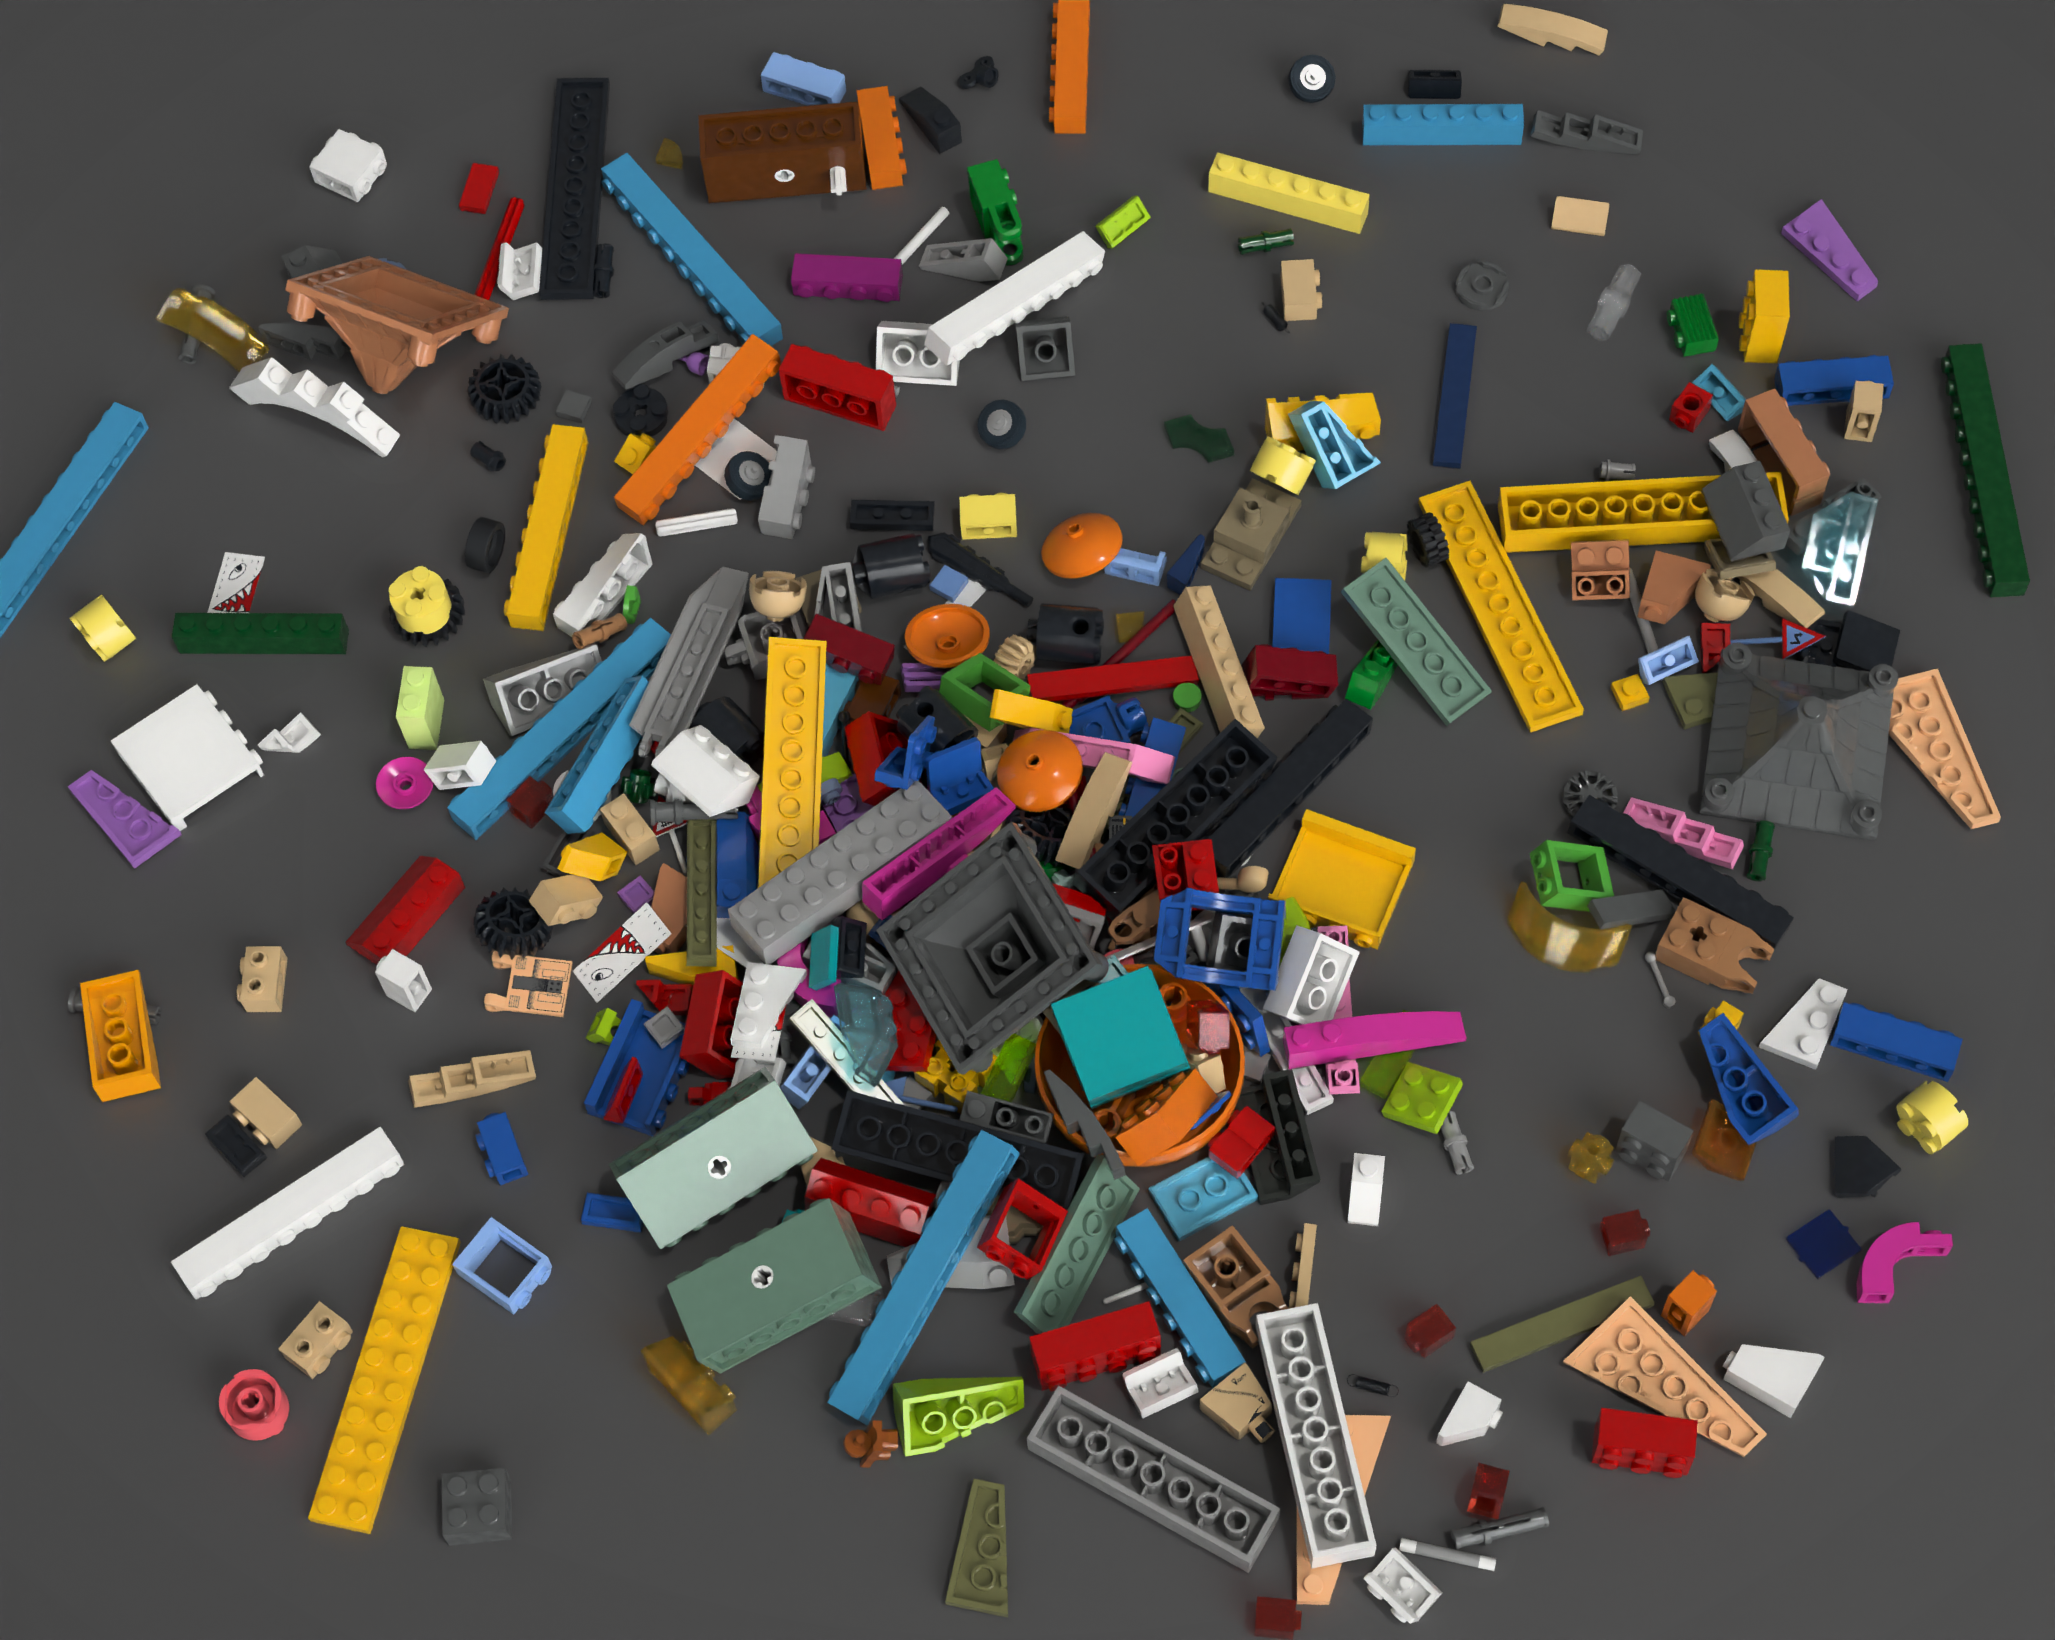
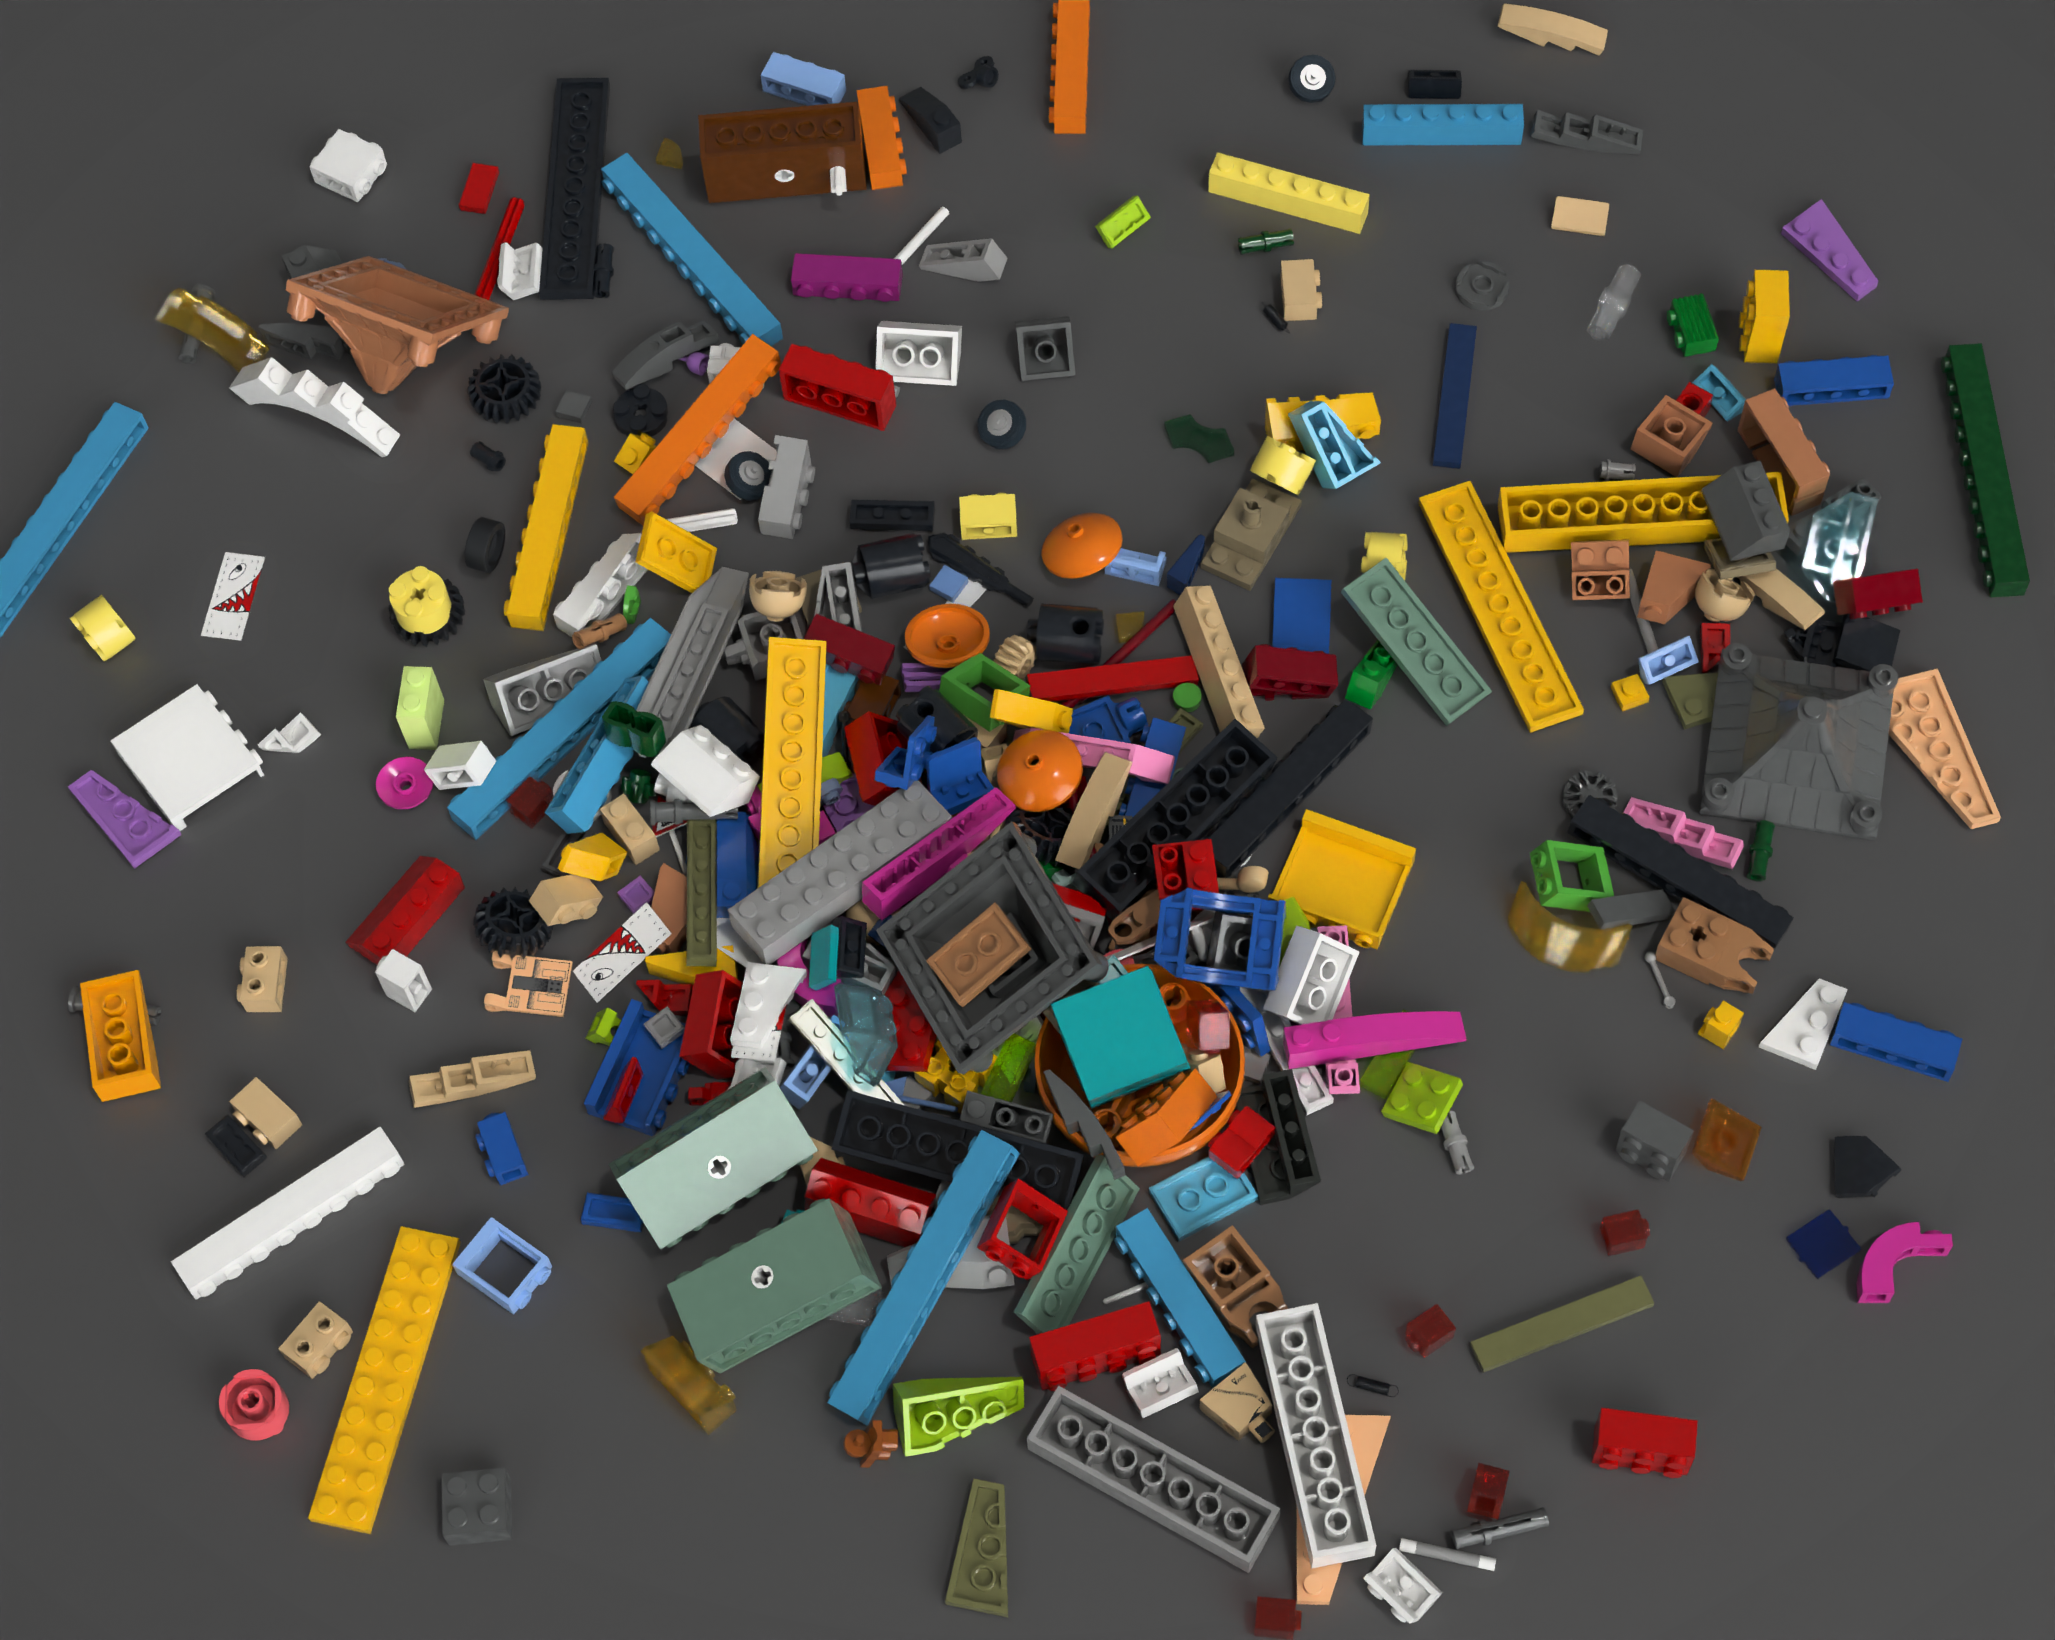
(260, 633): dark green brick -> none
(634, 729): none -> dark green brick
(675, 553): none -> yellow tile
(978, 954): none -> medium nougat tile
(996, 206): green brick -> none
(1014, 298): white brick -> none
(1302, 1271): tan plate -> none
(1366, 1189): white slope -> none
(1428, 539): black tyre -> none
(1470, 1416): white slope -> none
(1591, 1157): clear yellow brick -> none
(1651, 1368): light nougat wing -> none
(1671, 436): none -> nougat slope
(1689, 1302): orange brick -> none
(1731, 450): white slope -> none
(1748, 1090): blue wedge -> none
(1772, 1374): white slope -> none
(1793, 638): piece -> none
(1863, 411): tan brick -> none
(1878, 593): none -> dark red brick
(1931, 1116): light yellow brick -> none

